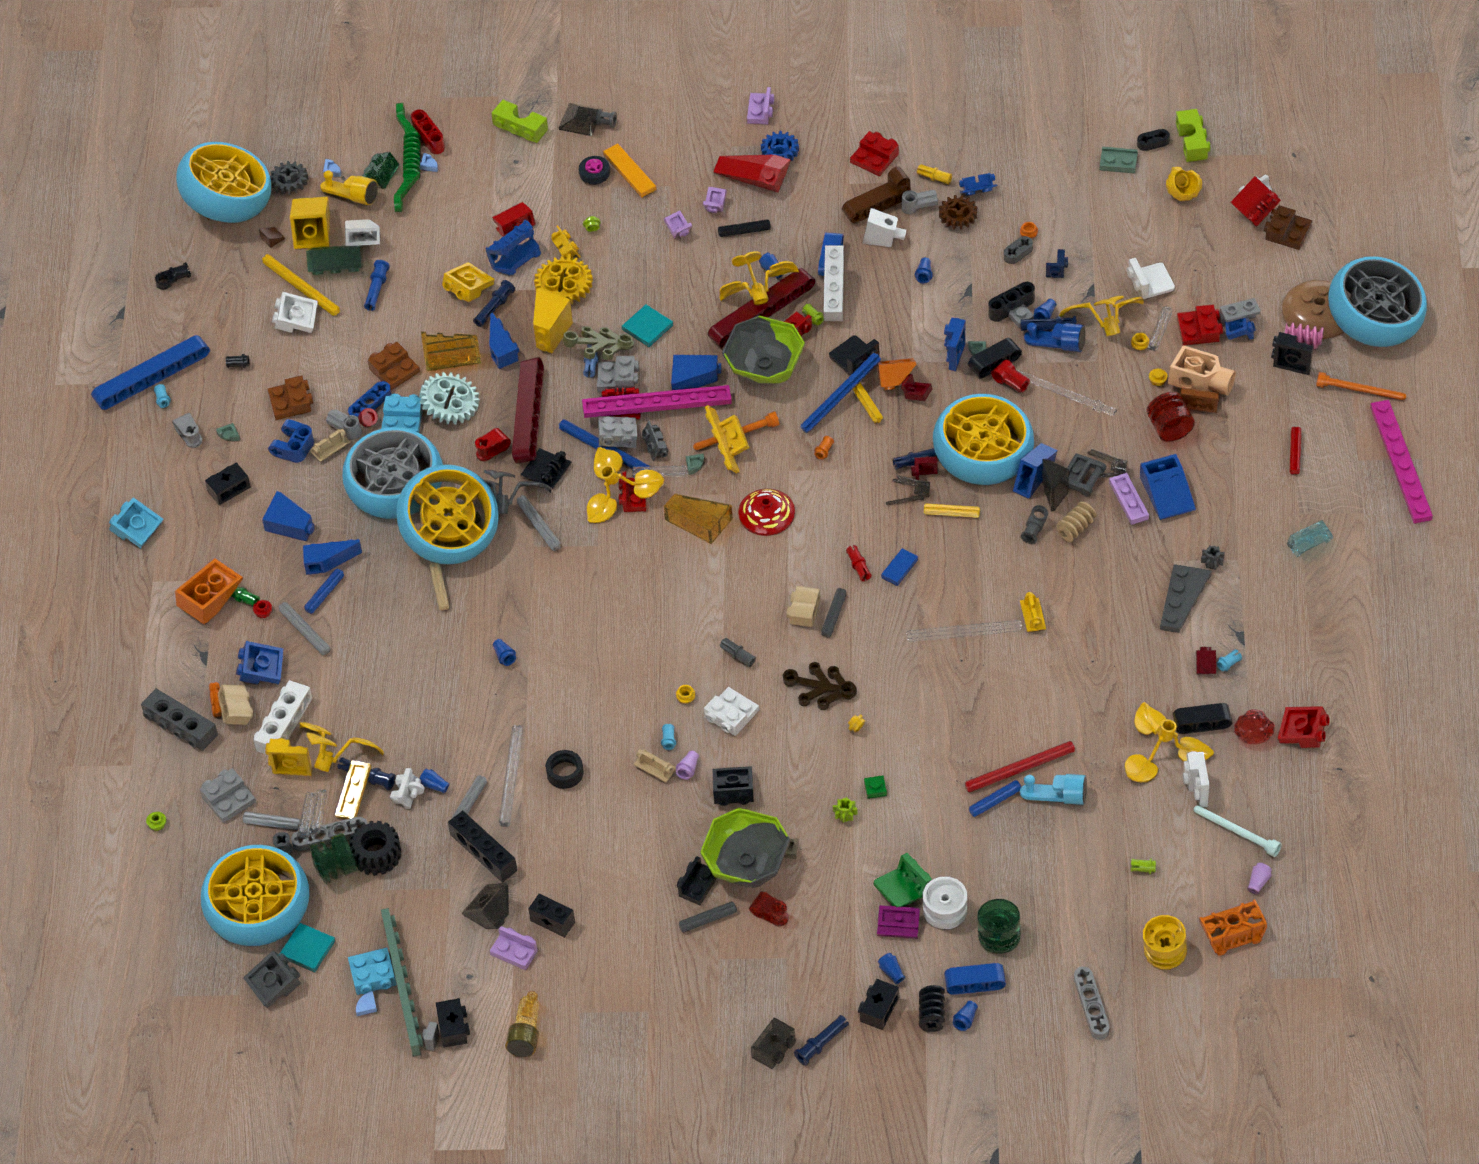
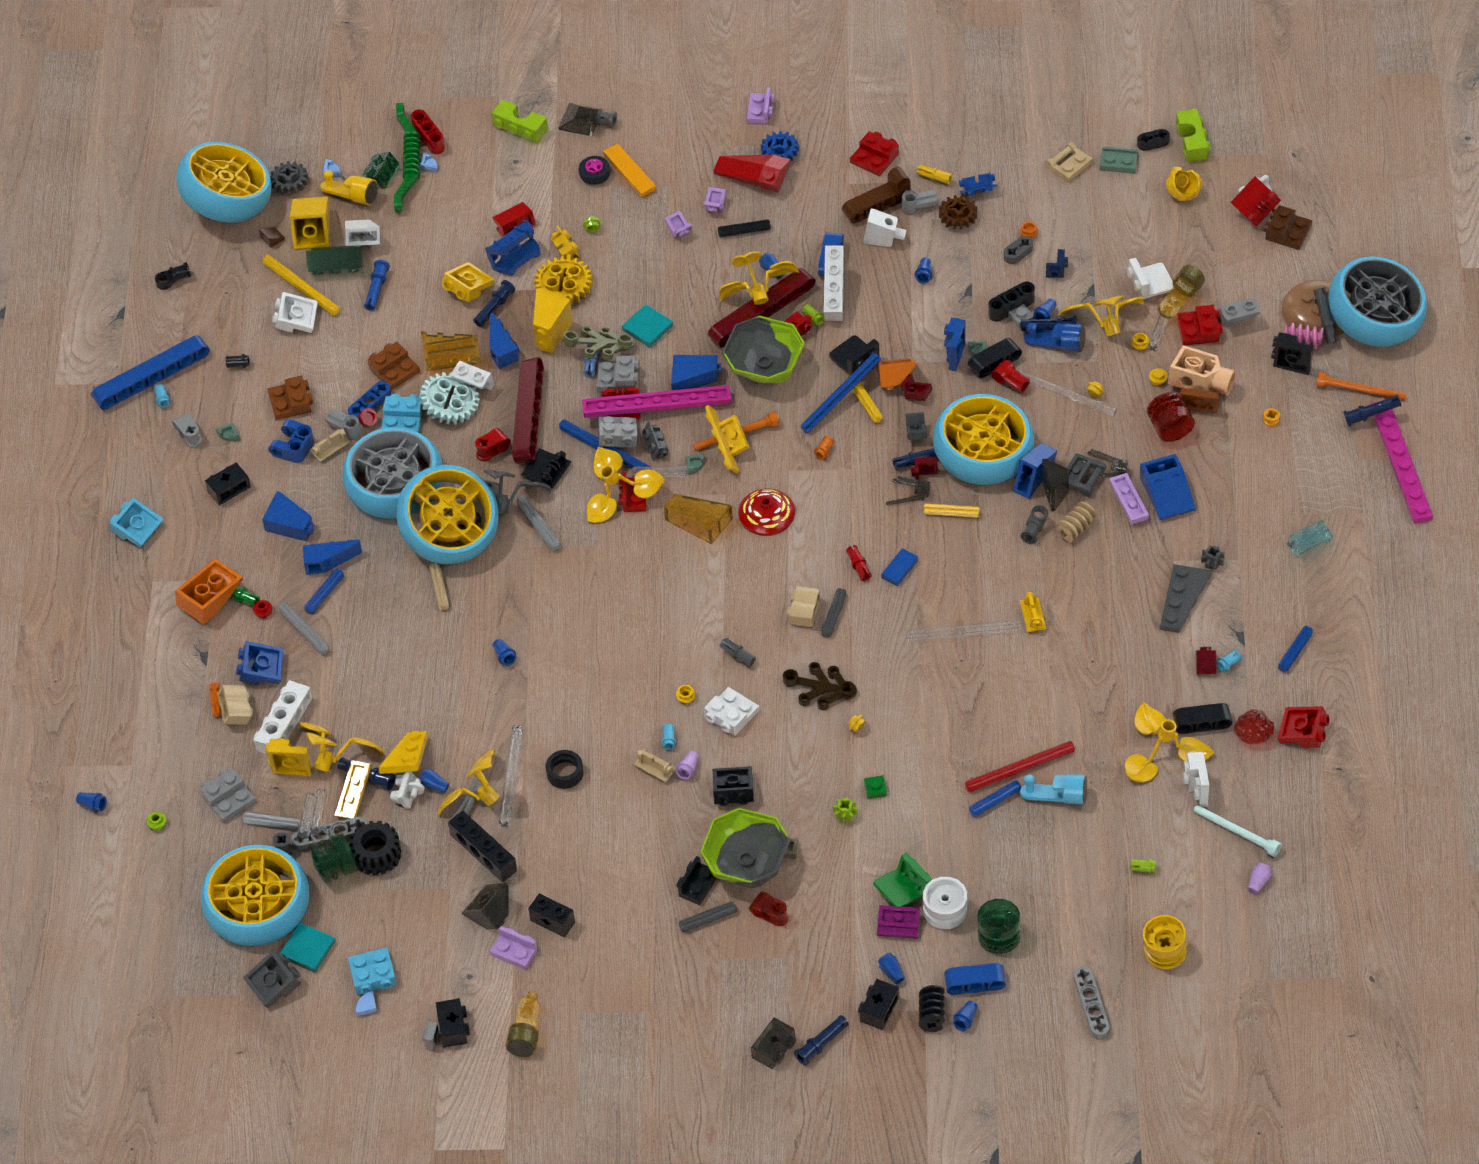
(93, 801): none -> blue cone
(179, 719): dark grey brick -> none
(403, 988): sand green plate -> none
(406, 755): none -> yellow wing
(473, 376): none -> white bracket
(485, 791): none -> yellow plant
(915, 426): none -> dark grey bracket
(1072, 166): none -> tan plate
(1095, 389): none -> yellow plate
(1185, 285): none -> clear yellow piece
(1236, 934): orange piece -> none
(1239, 328): blue bracket -> none
(1271, 421): none -> light orange bush
(1295, 450): red axle -> none
(1295, 648): none -> blue axle
(1325, 314): none -> dark grey pin
(1363, 413): none -> dark blue pin

